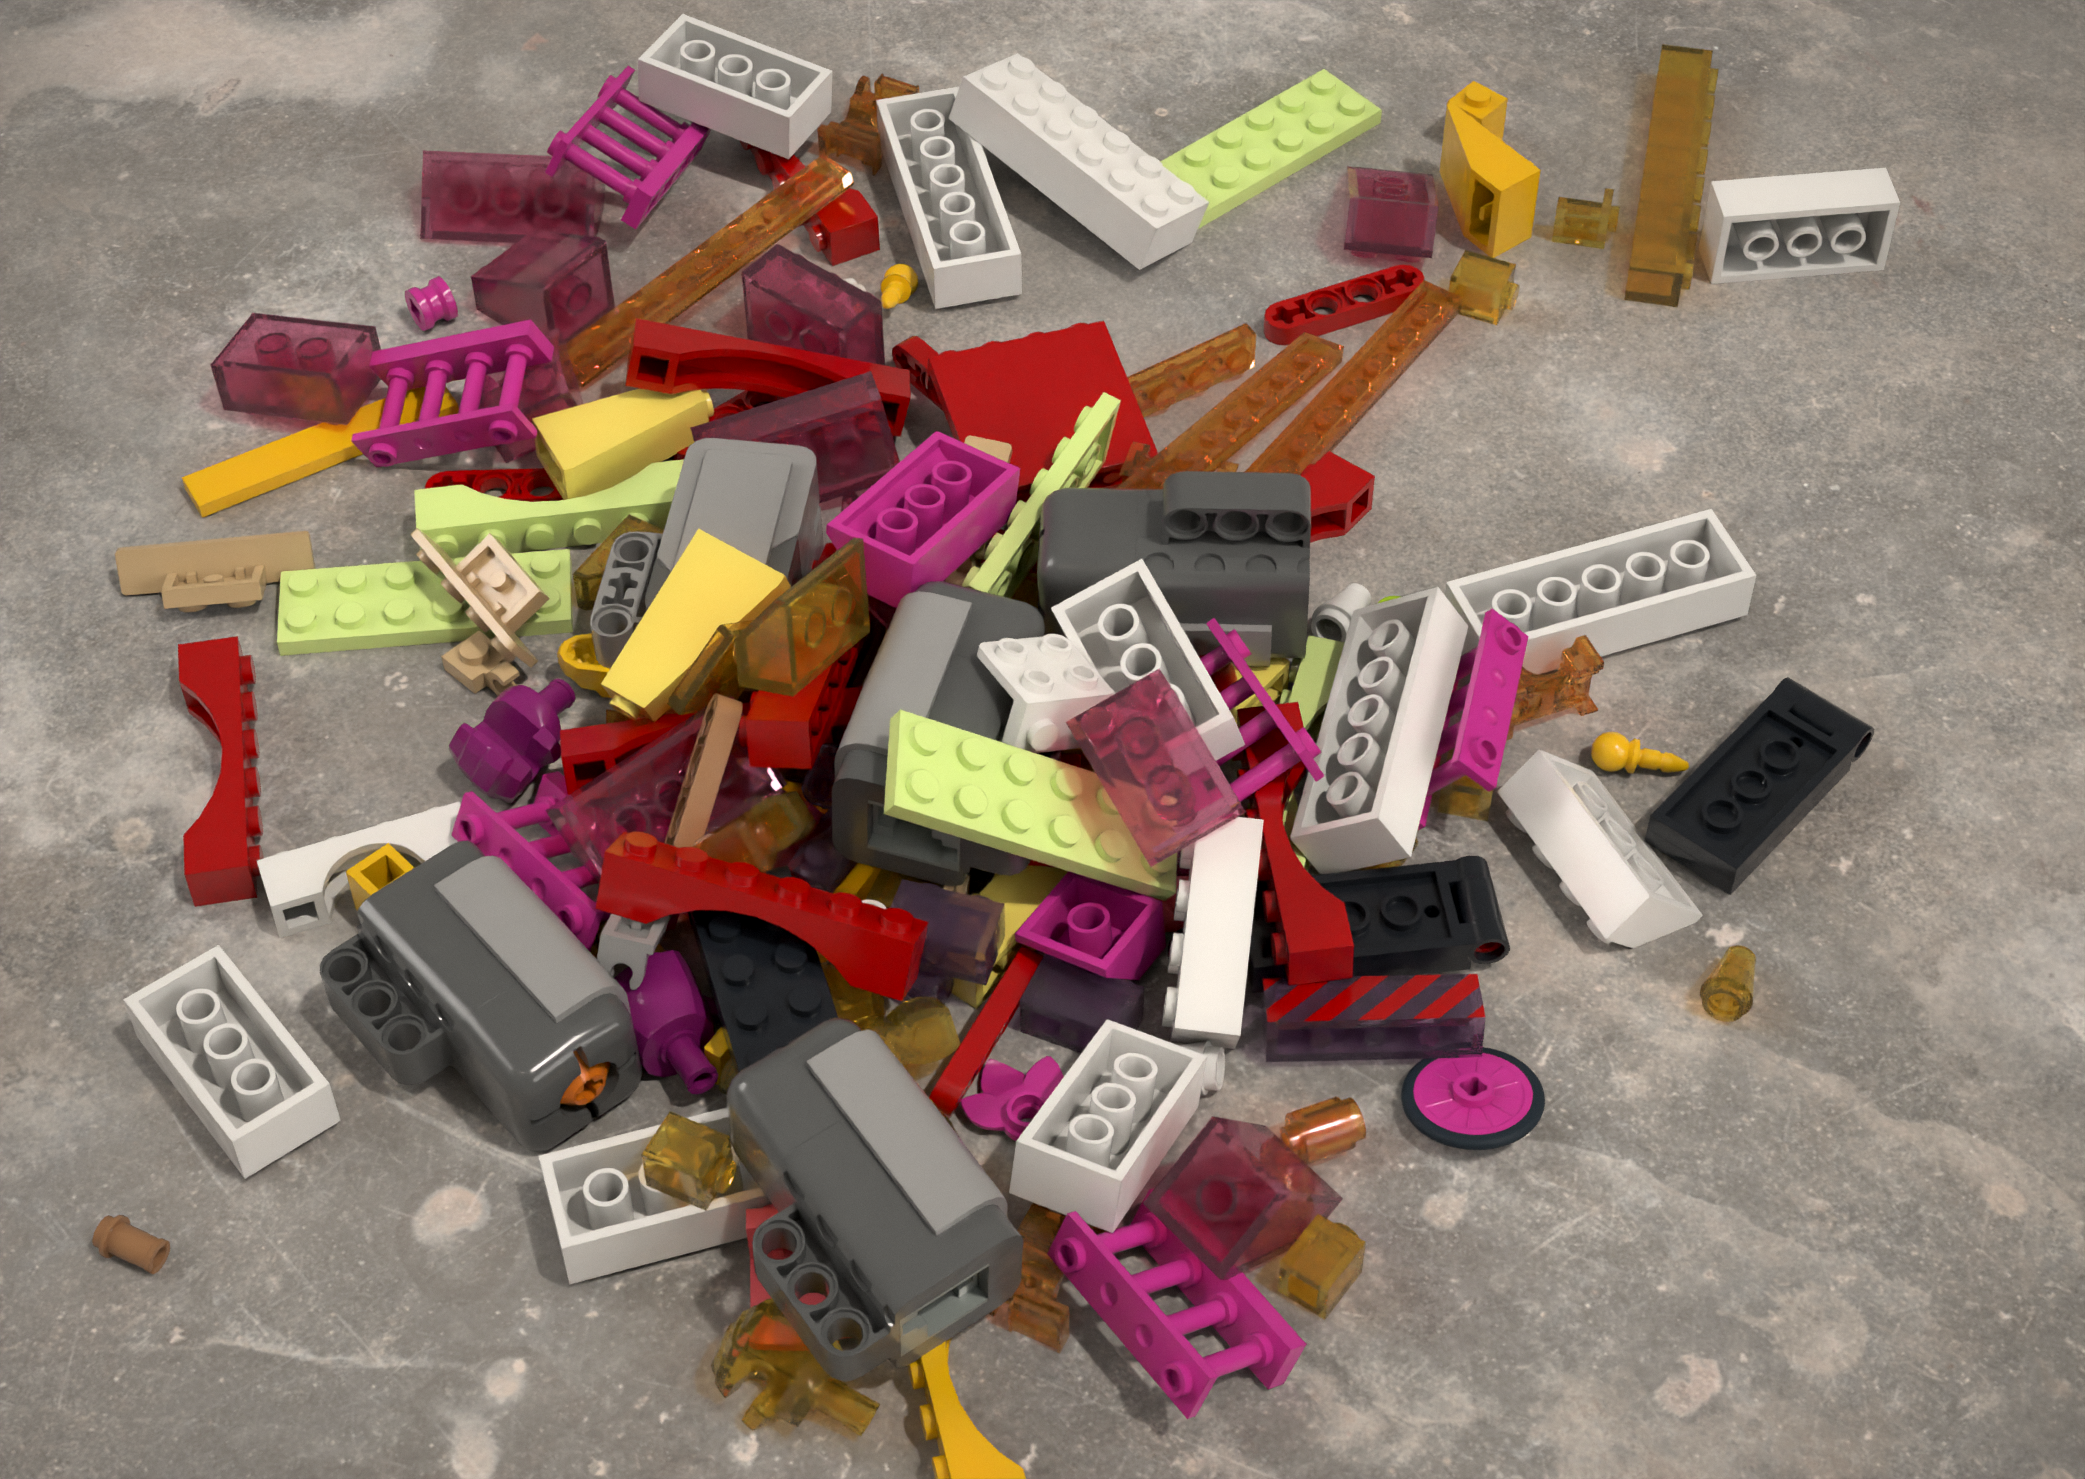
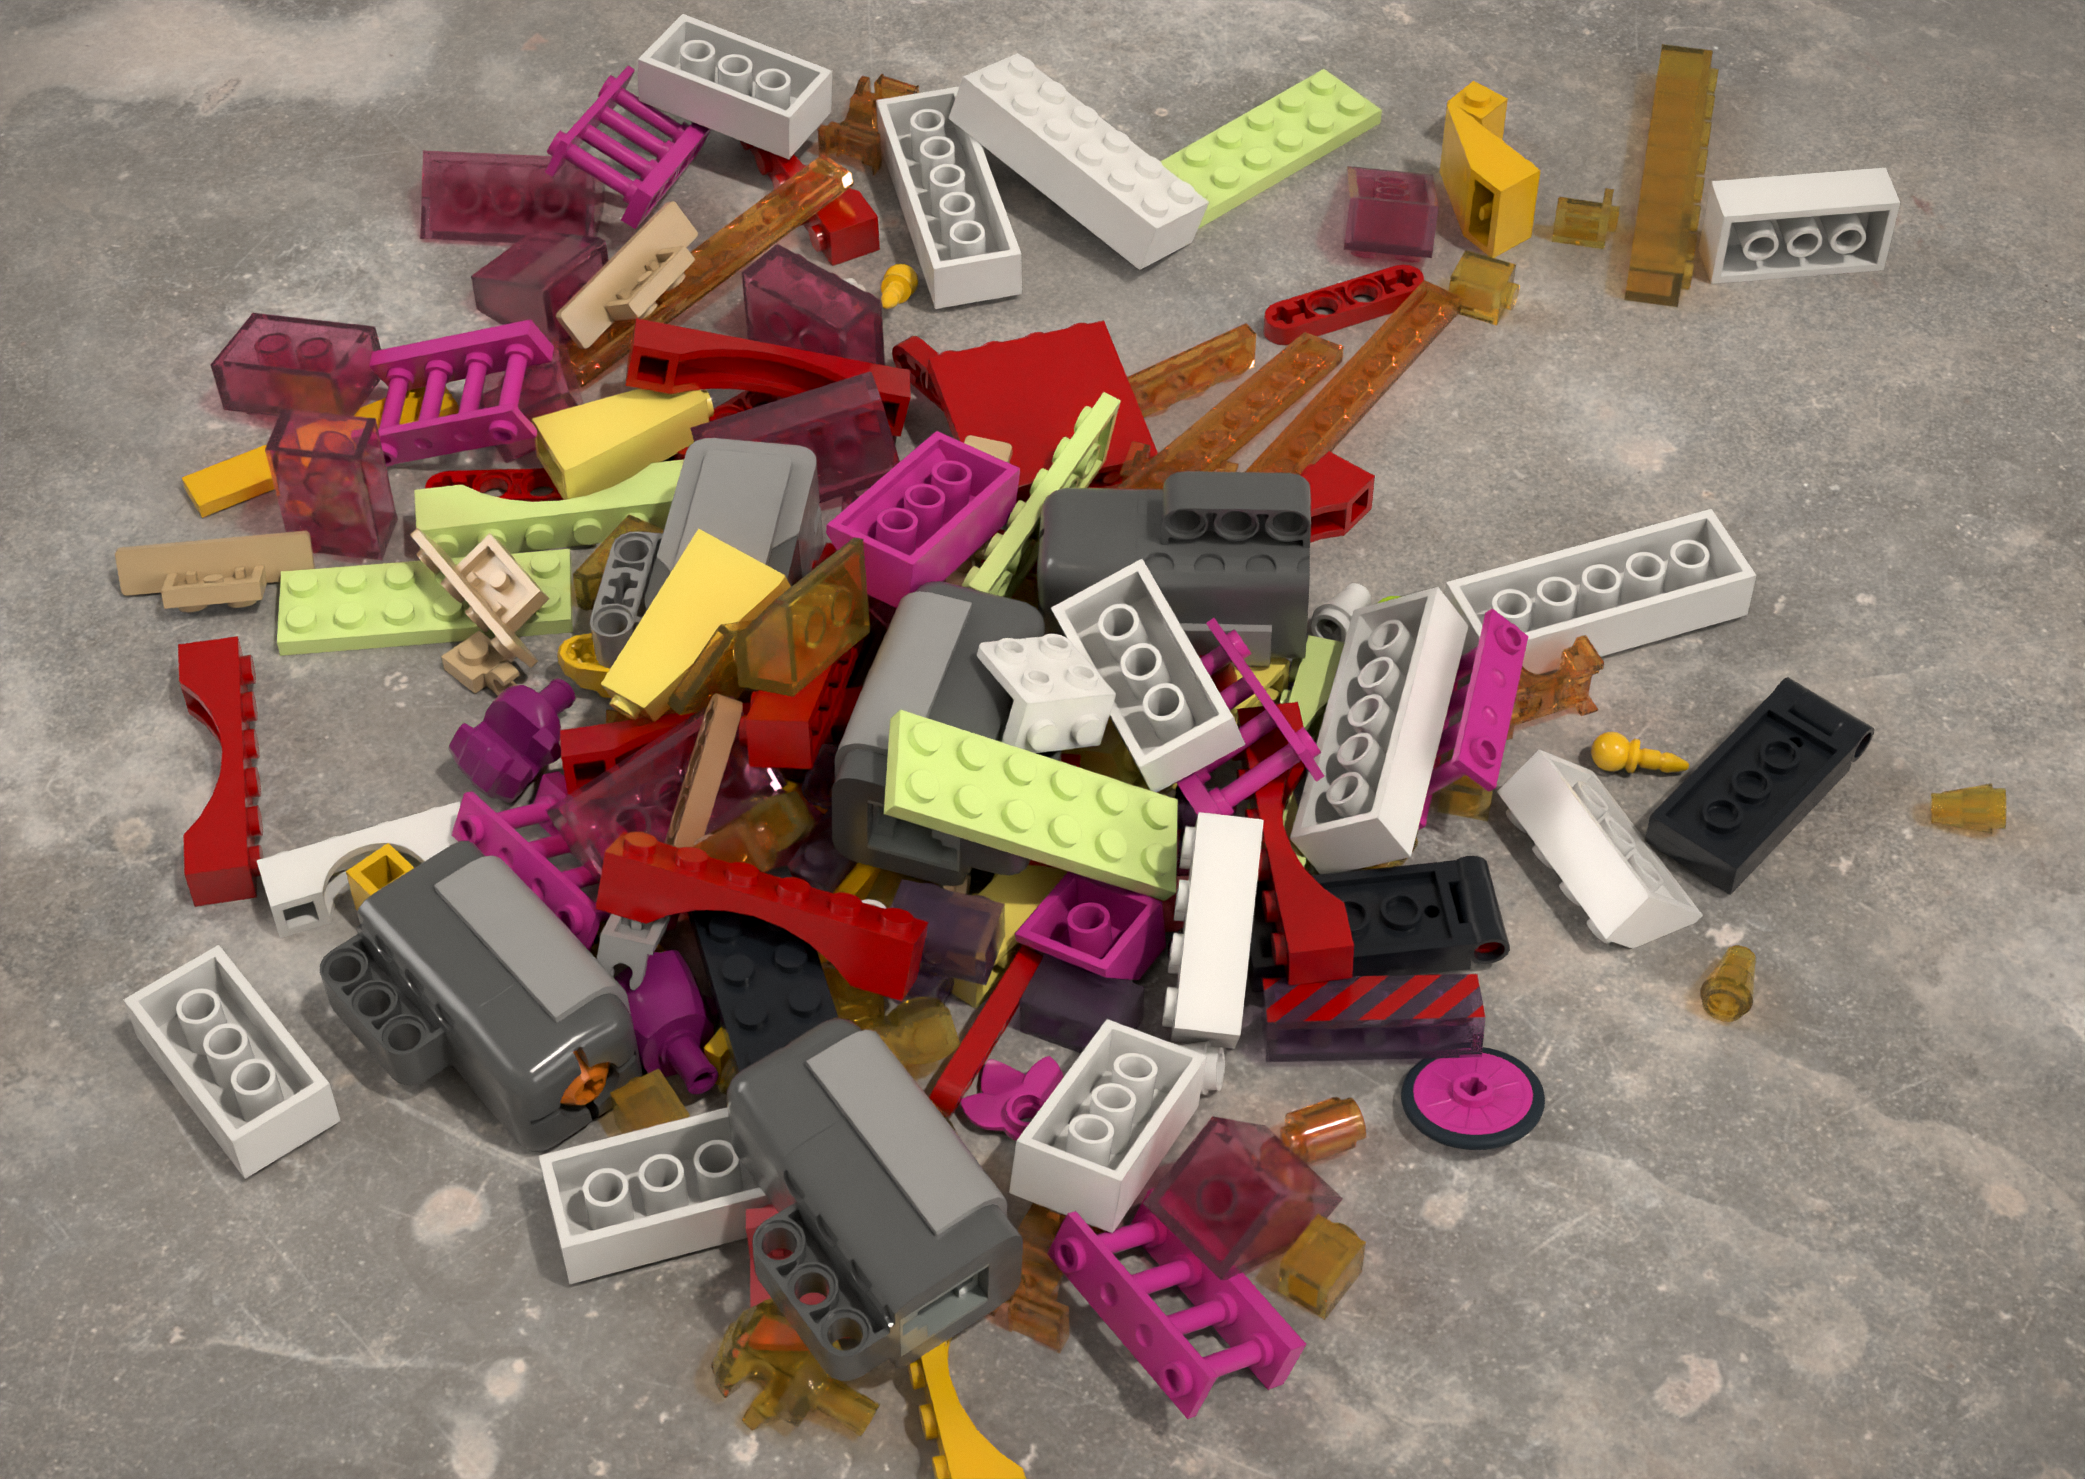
(120, 1239): medium nougat pin -> none
(332, 482): none -> clear pink brick
(431, 303): dark pink wheel -> none
(632, 278): none -> tan bracket
(646, 1103): none -> clear yellow brick
(689, 1161): clear yellow brick -> none
(1155, 767): clear pink slope -> none
(1971, 808): none -> clear yellow cone

